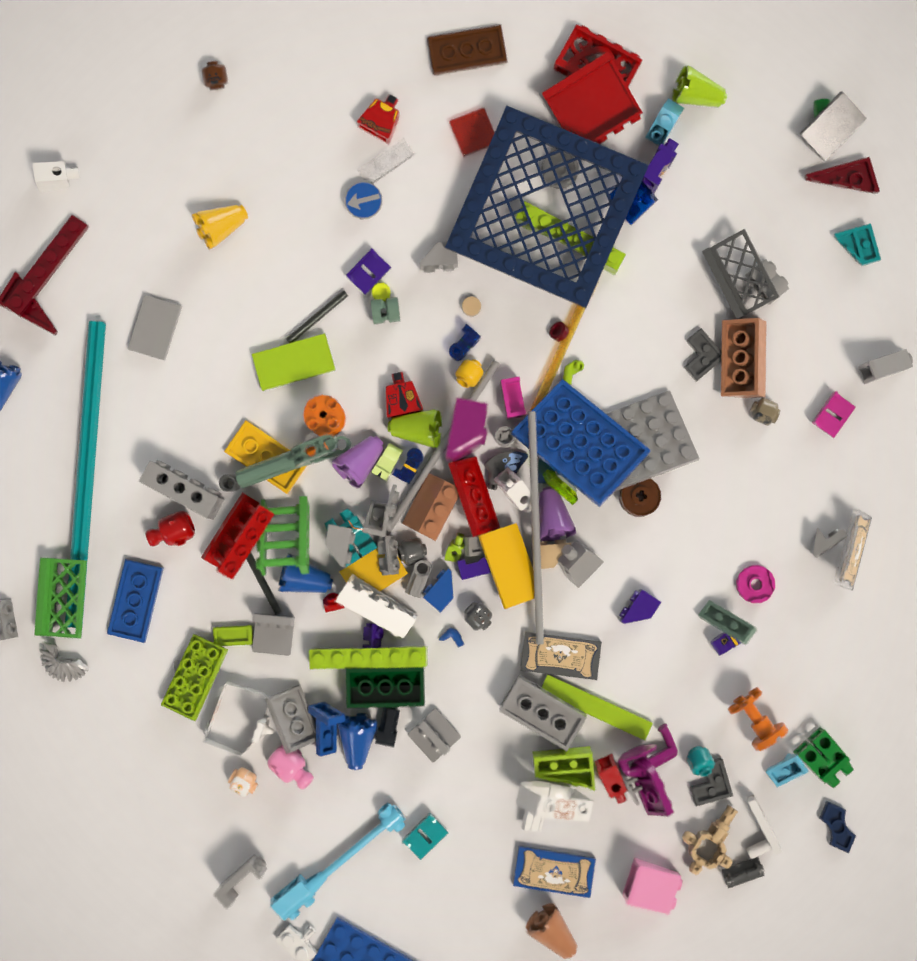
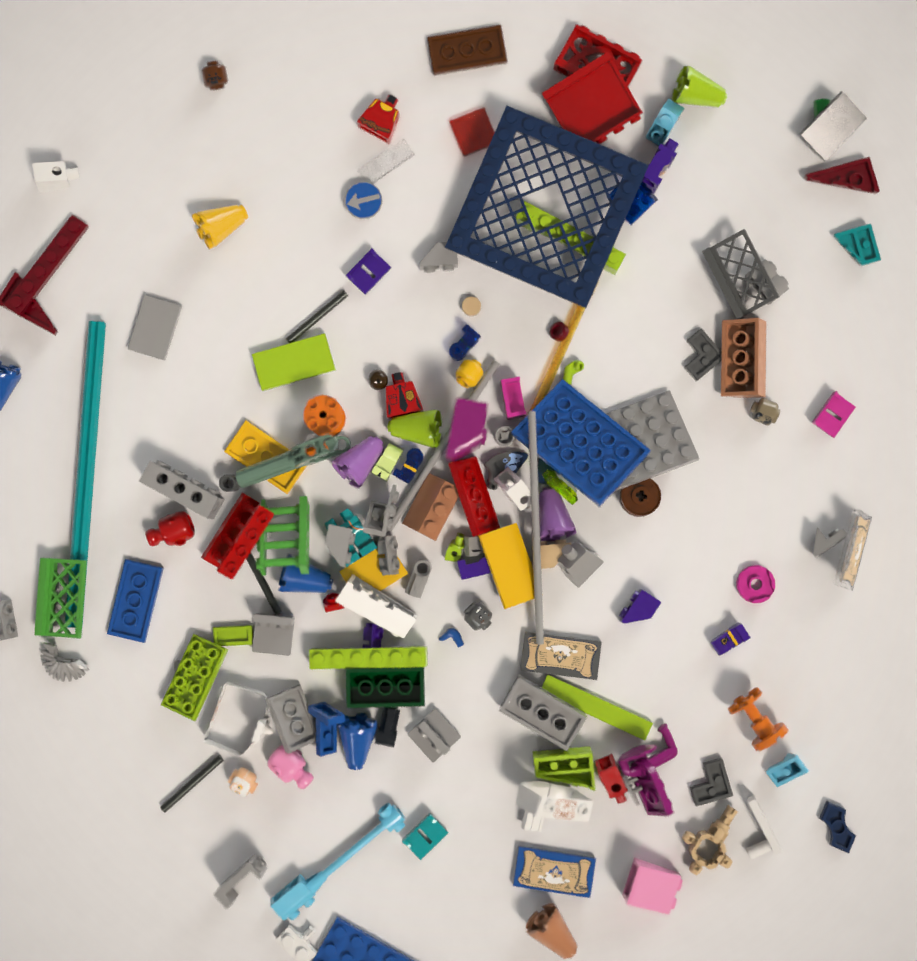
(191, 784): none -> pearl dark grey bar
(378, 374): none -> dark brown piece
(381, 291): neon yellow tile -> none
(392, 310): sand green wheel -> none
(411, 551): dark grey head -> none
(442, 592): blue slope -> none
(561, 171): light grey tile -> none
(700, 761): teal head -> none
(727, 622): sand green plate -> none
(743, 872): dark grey hinge -> none
(827, 764): green hips -> none
(885, 366): light grey slope -> none

